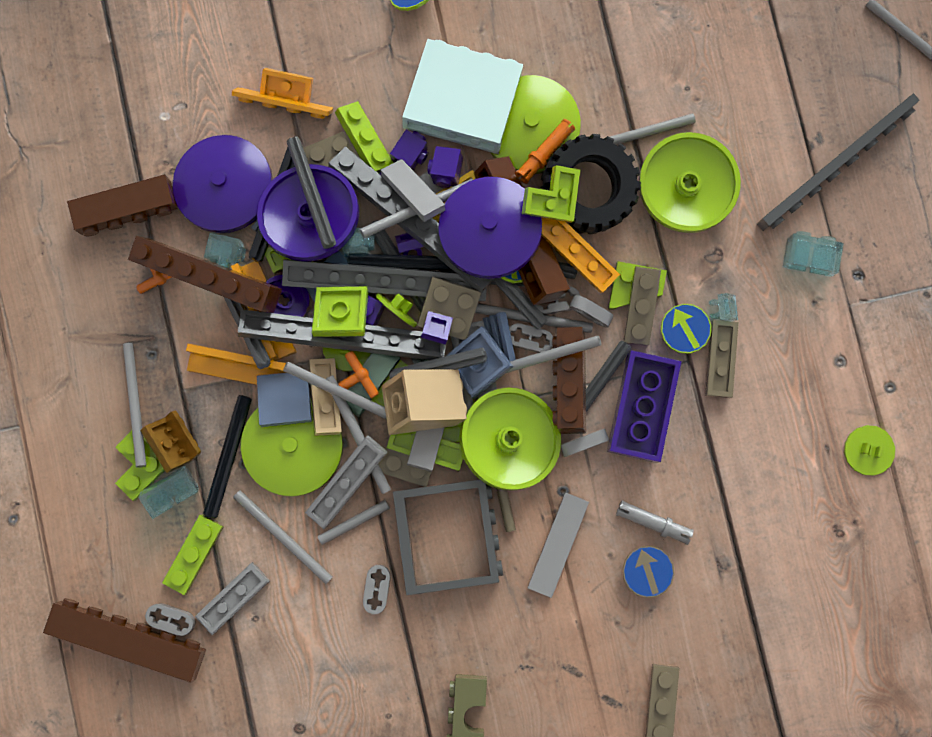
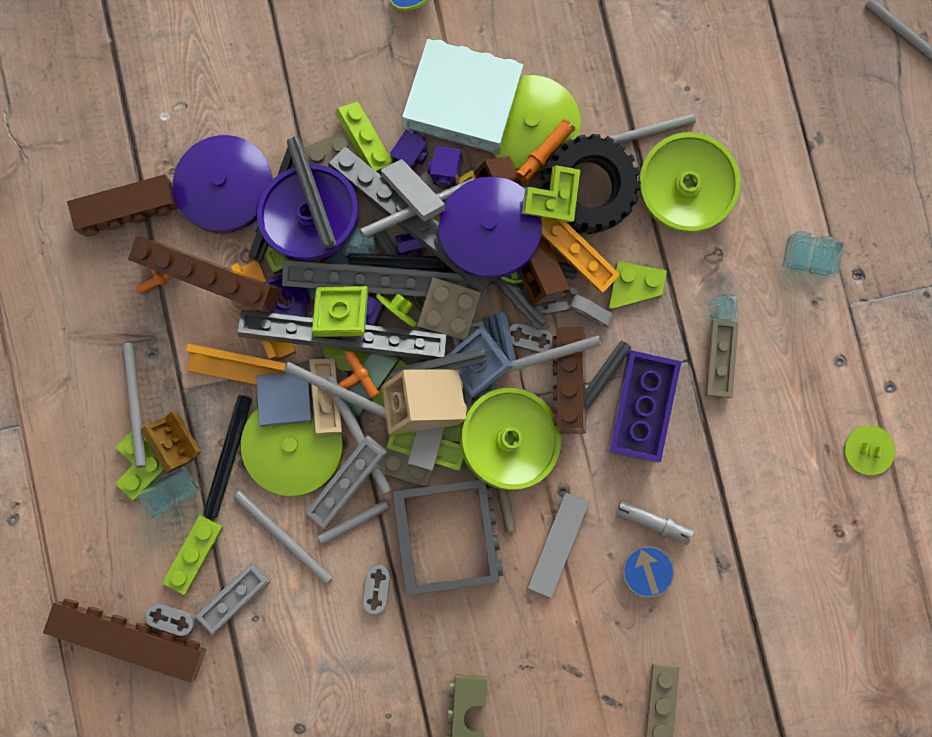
(224, 250): clear light blue brick -> none
(254, 345): dark grey axle -> none
(284, 90): light orange bracket -> none
(436, 327): tile -> none
(517, 315): light grey piece -> none
(584, 442): light grey beam -> none
(642, 305): dark tan plate -> none
(686, 328): blue piece -> none
(847, 157): dark grey plate -> none

